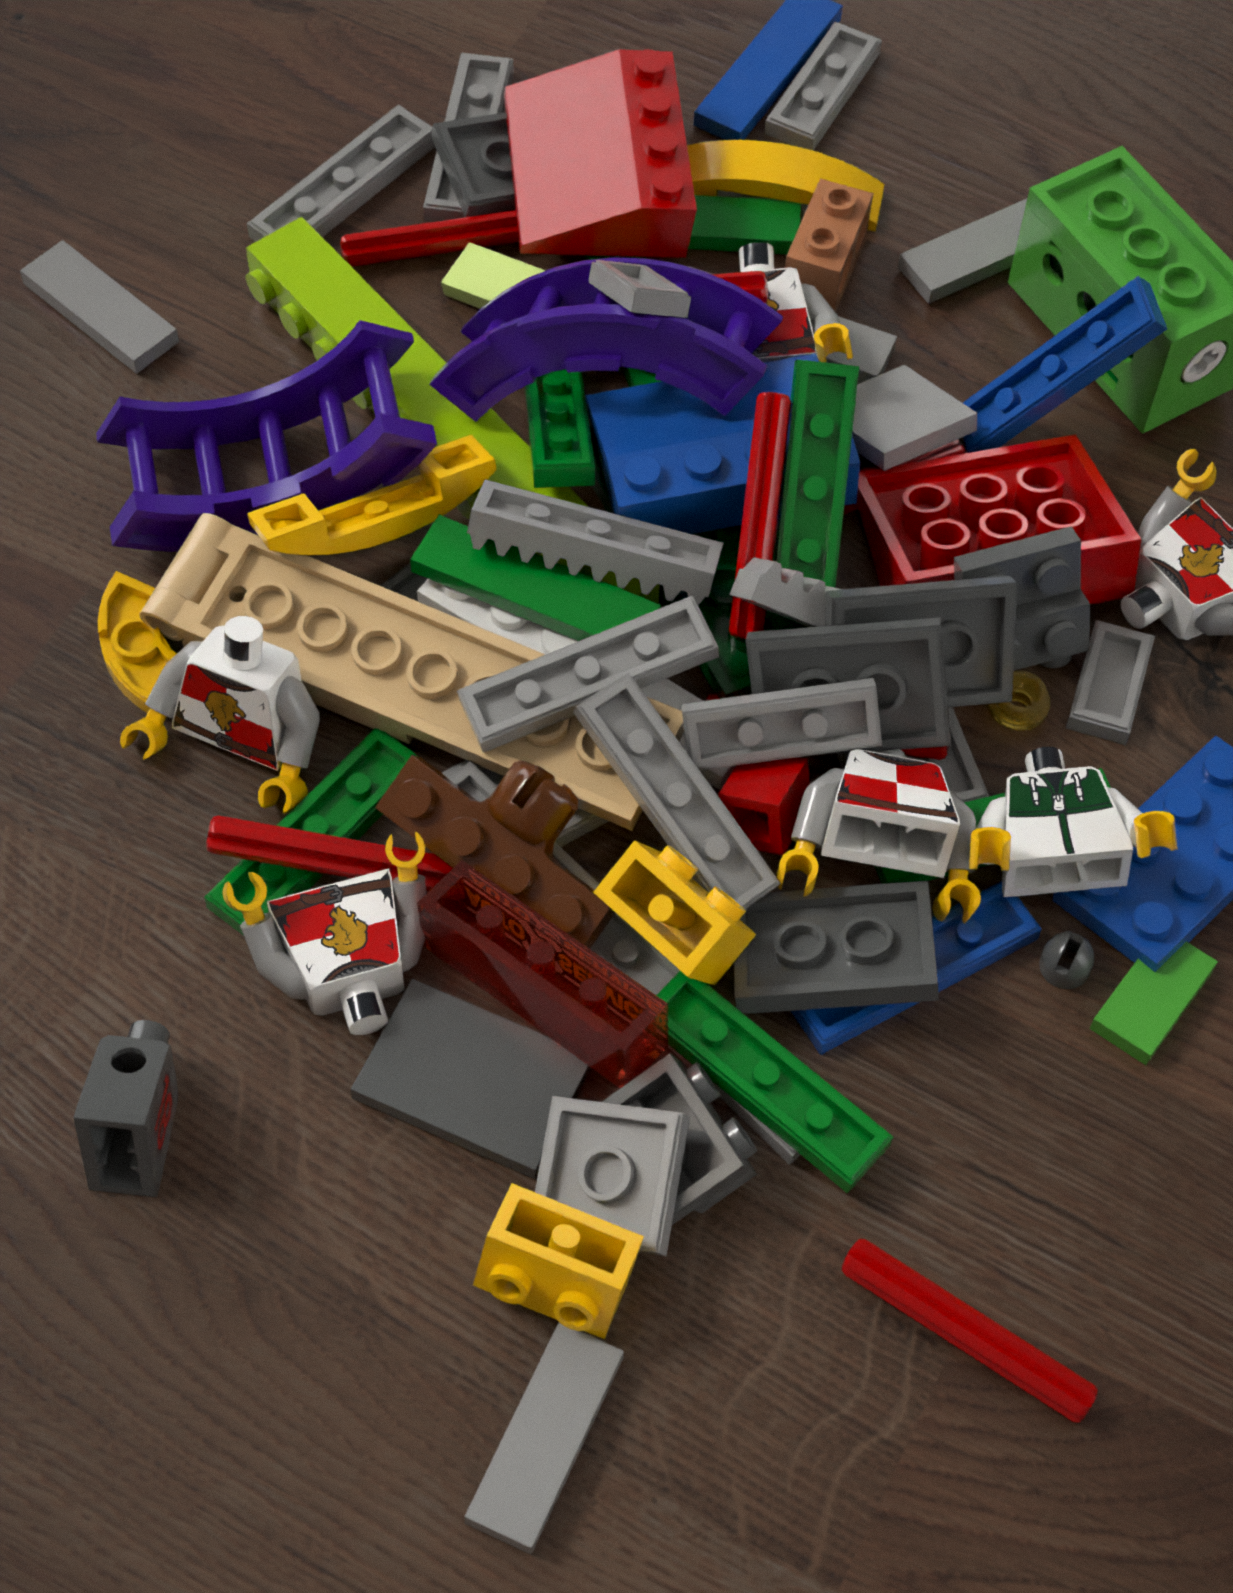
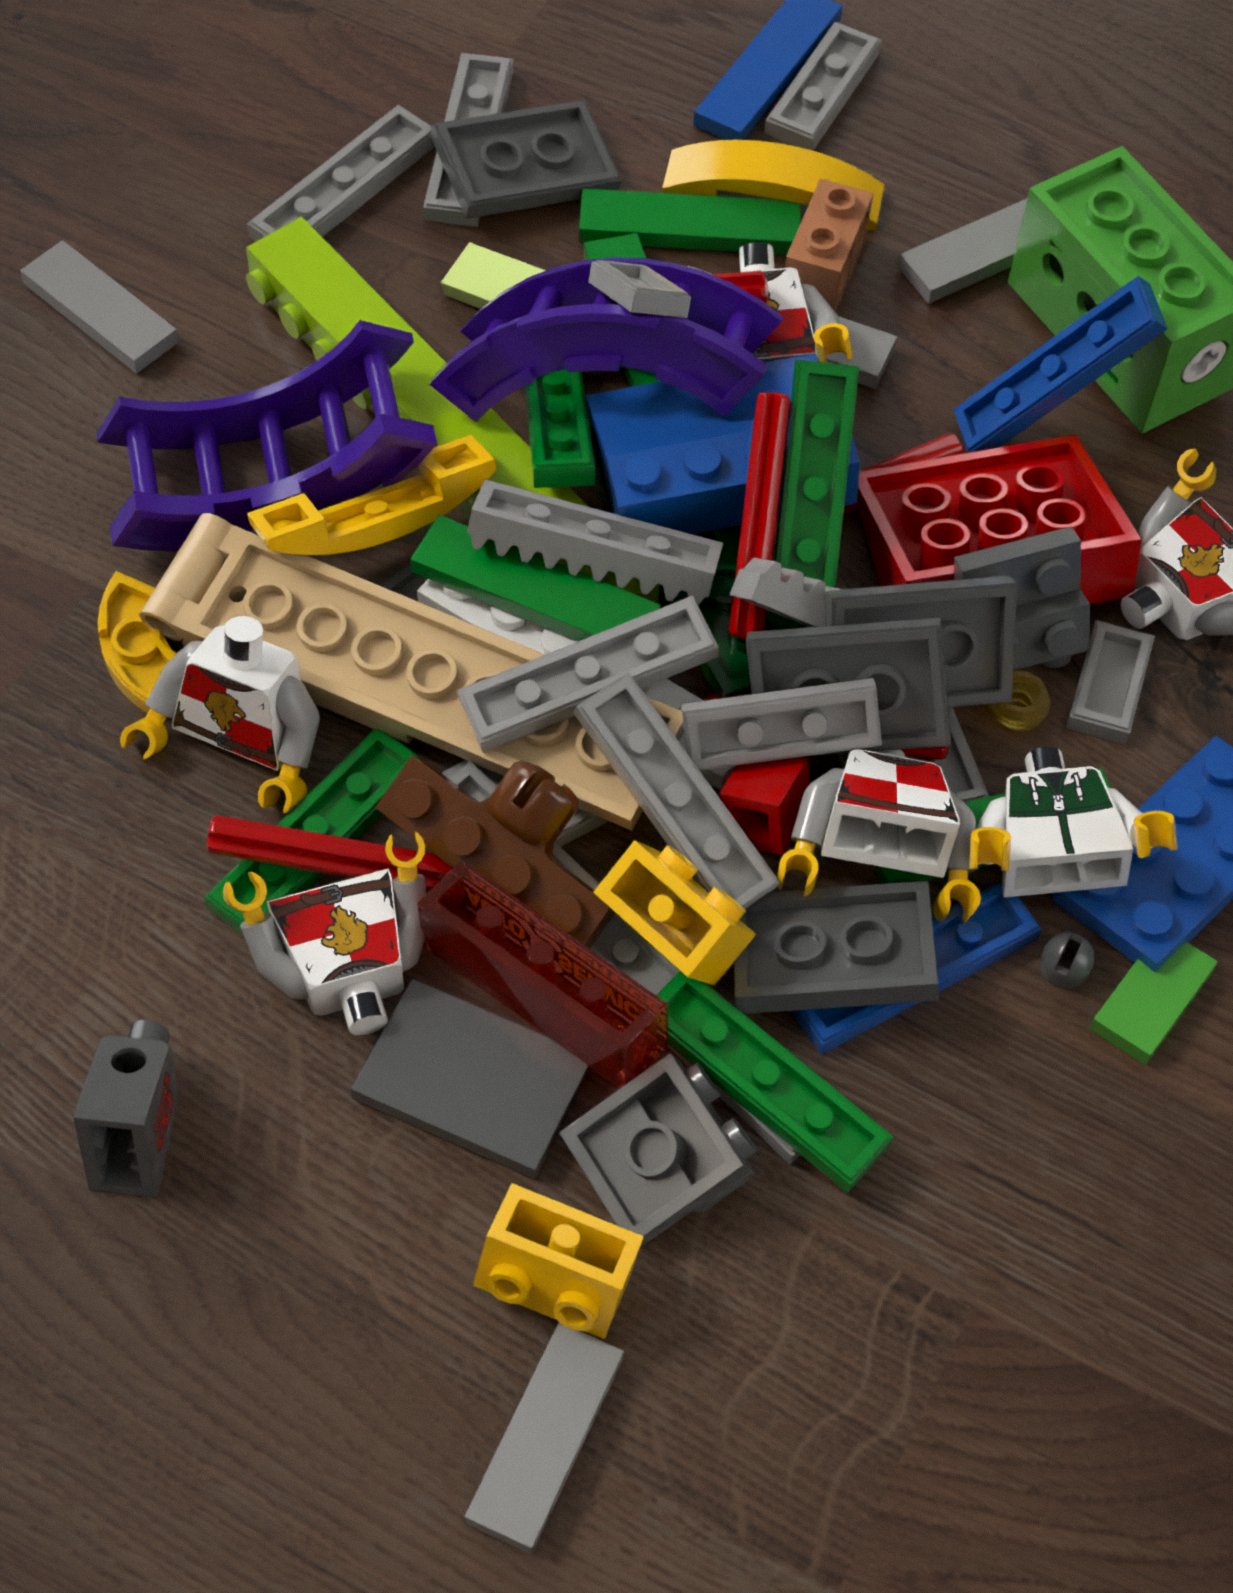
(429, 238): red axle -> none
(602, 158): slope -> none
(615, 1164): light grey tile -> none
(906, 417): light grey tile -> none
(970, 1330): red axle -> none

